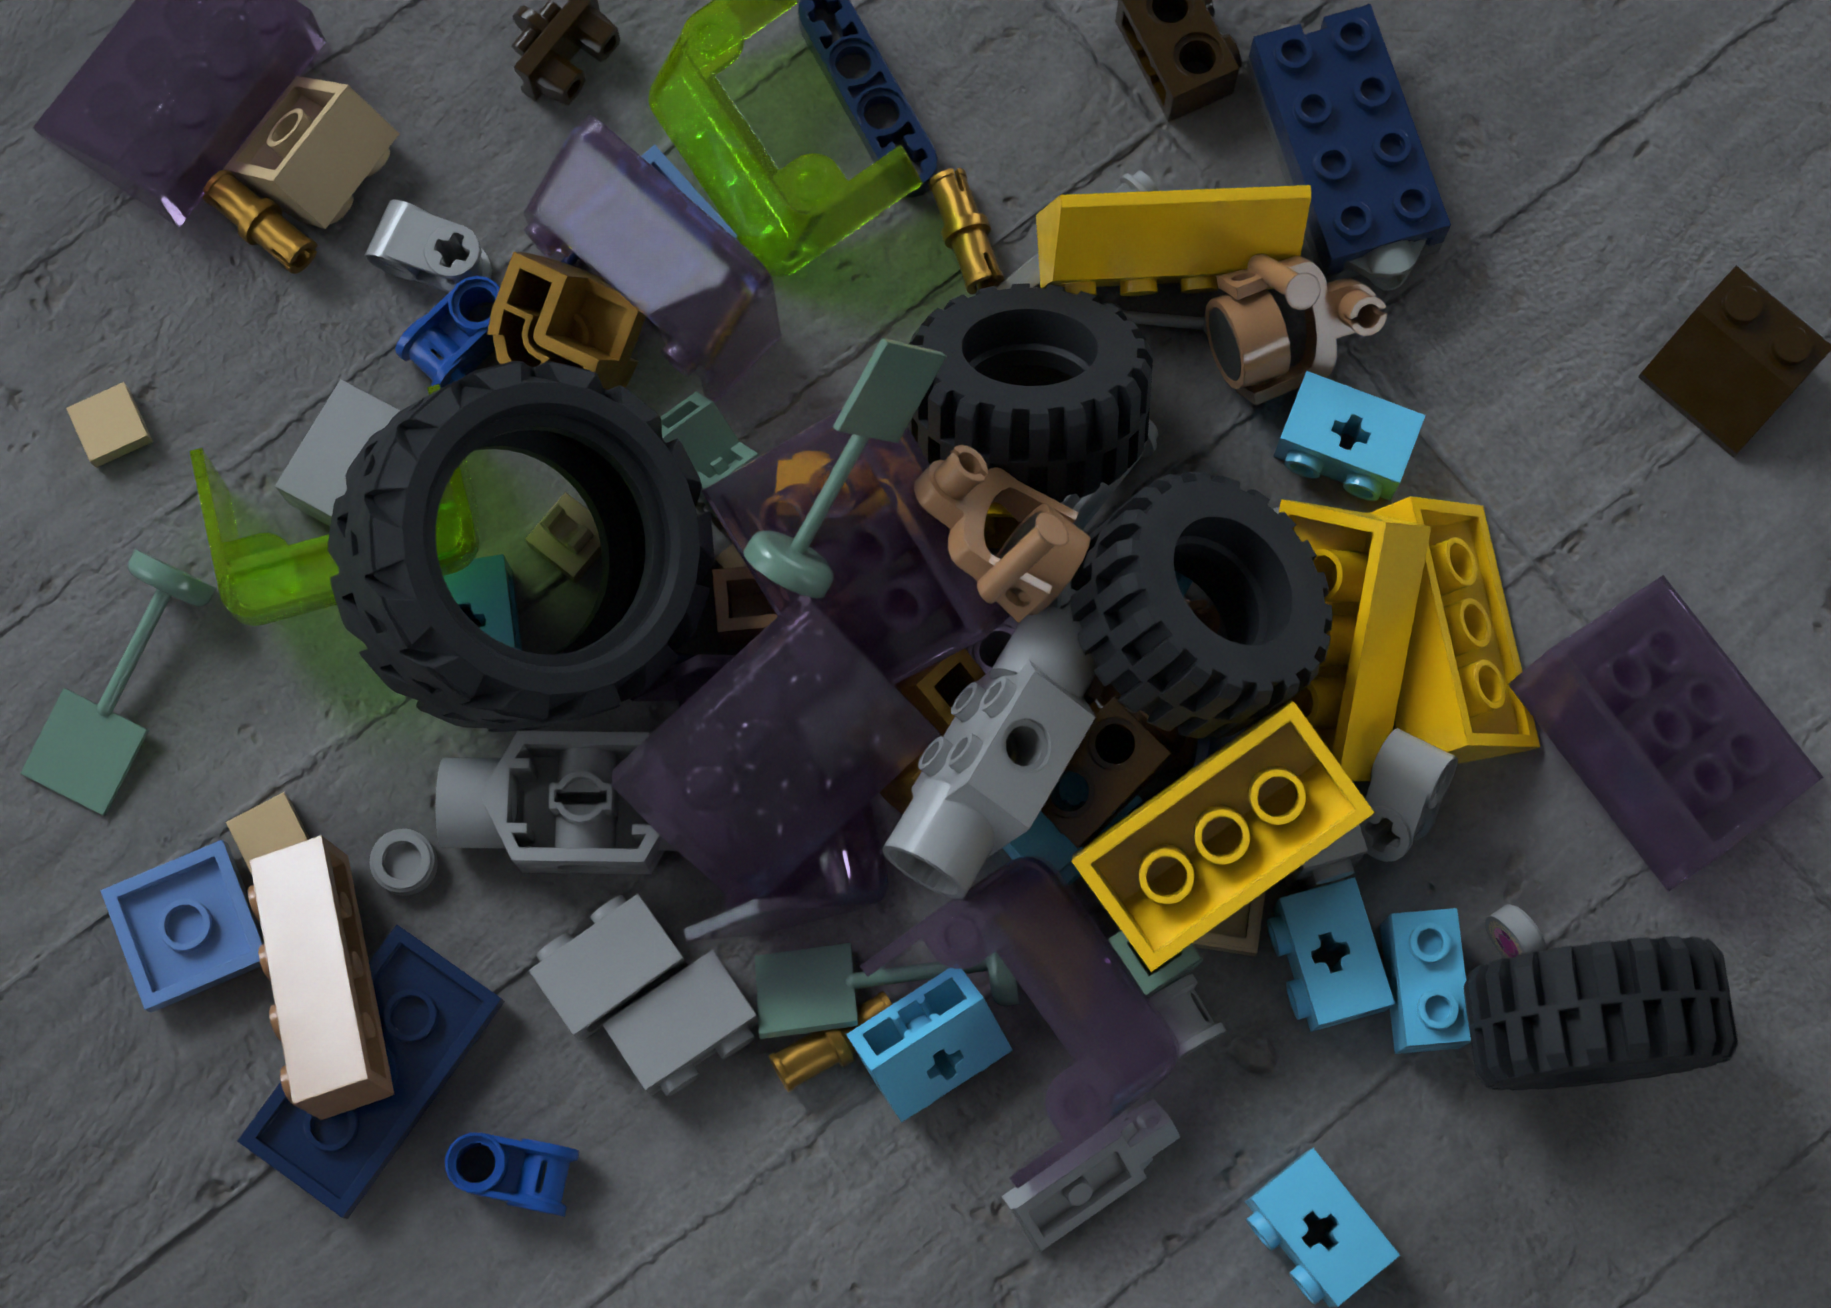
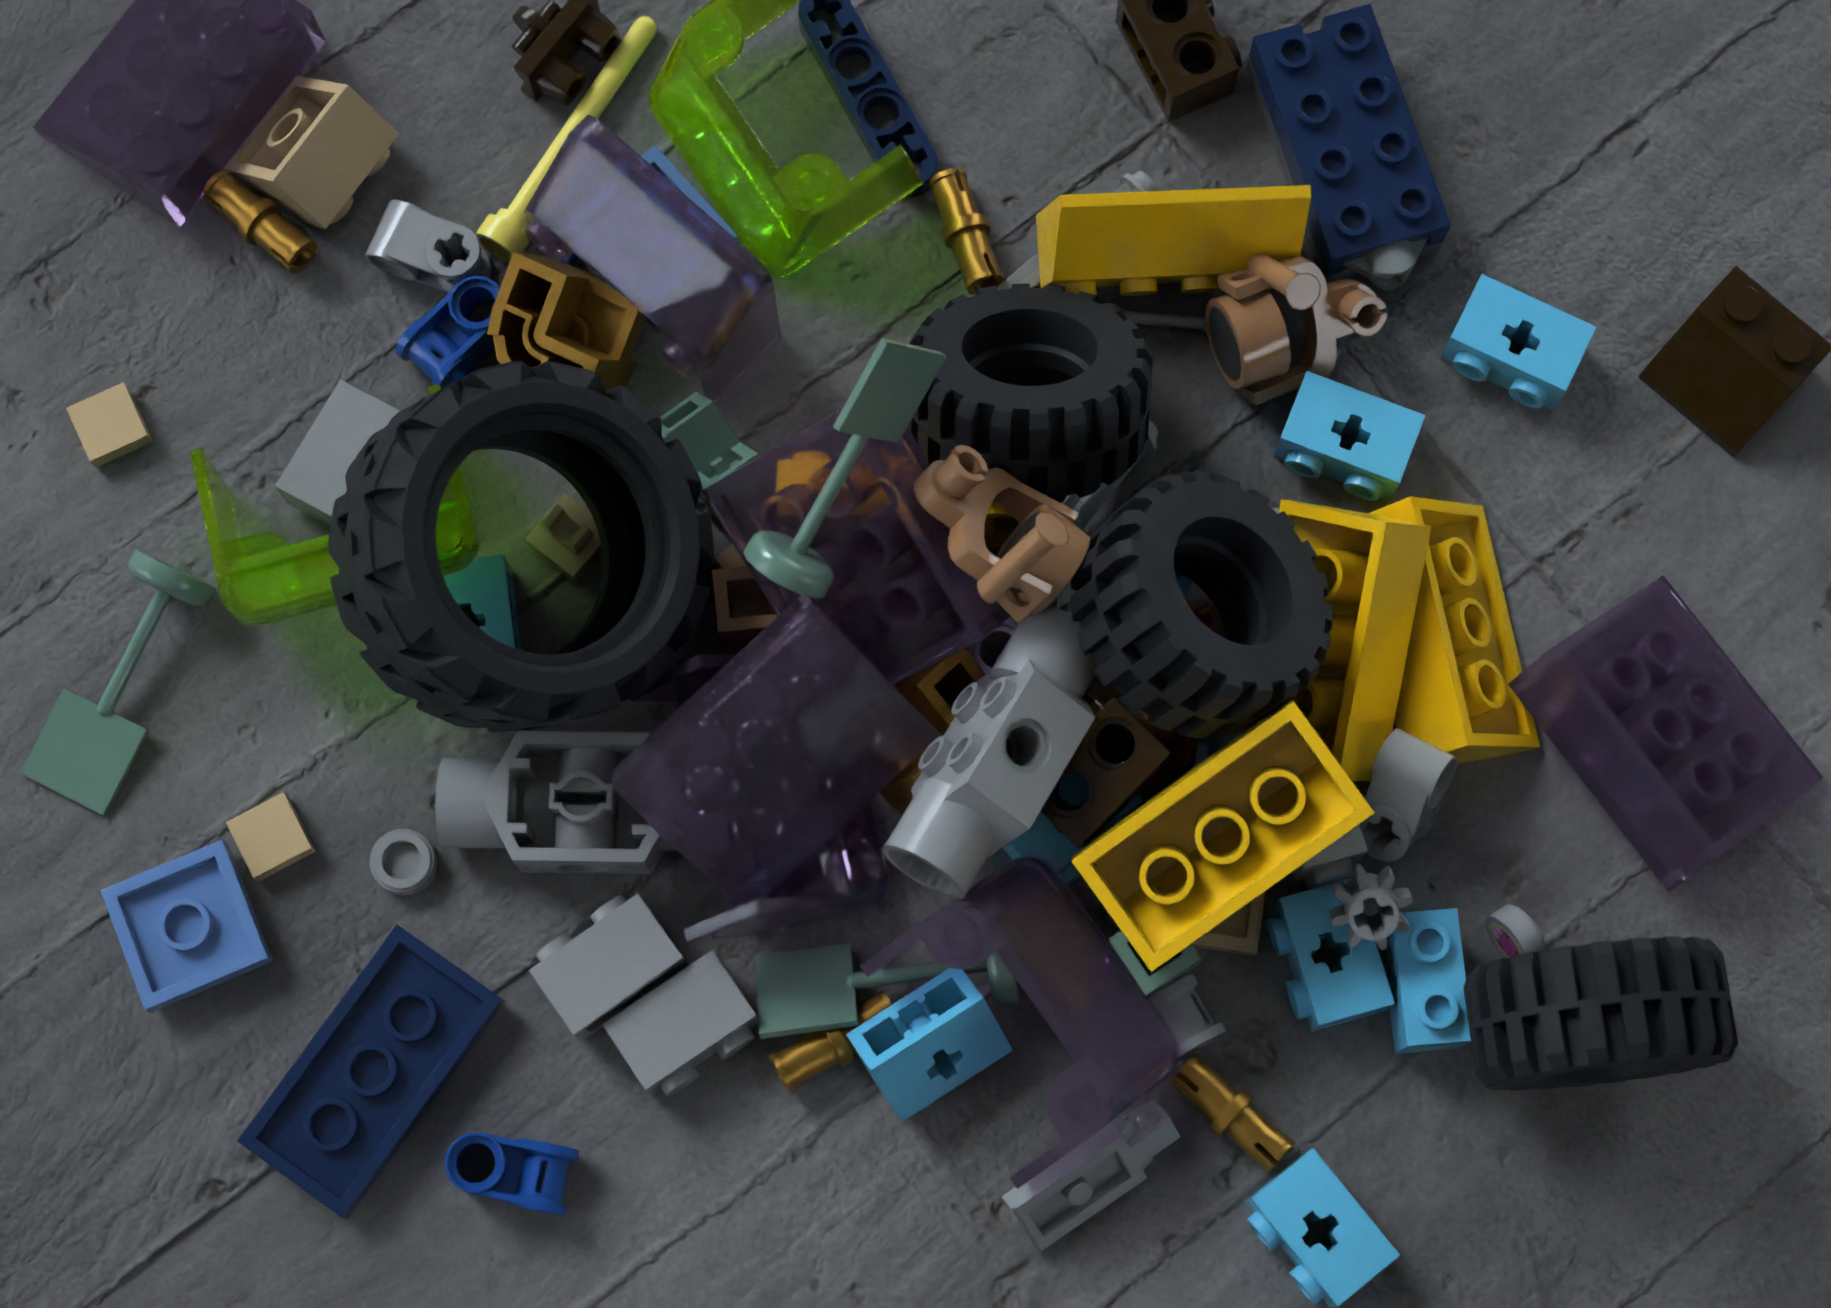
(319, 979): brick -> none
(505, 231): none -> light yellow piece
(1231, 1112): none -> pearl gold pin
(1376, 926): none -> light grey gear
(1549, 341): none -> medium azure brick

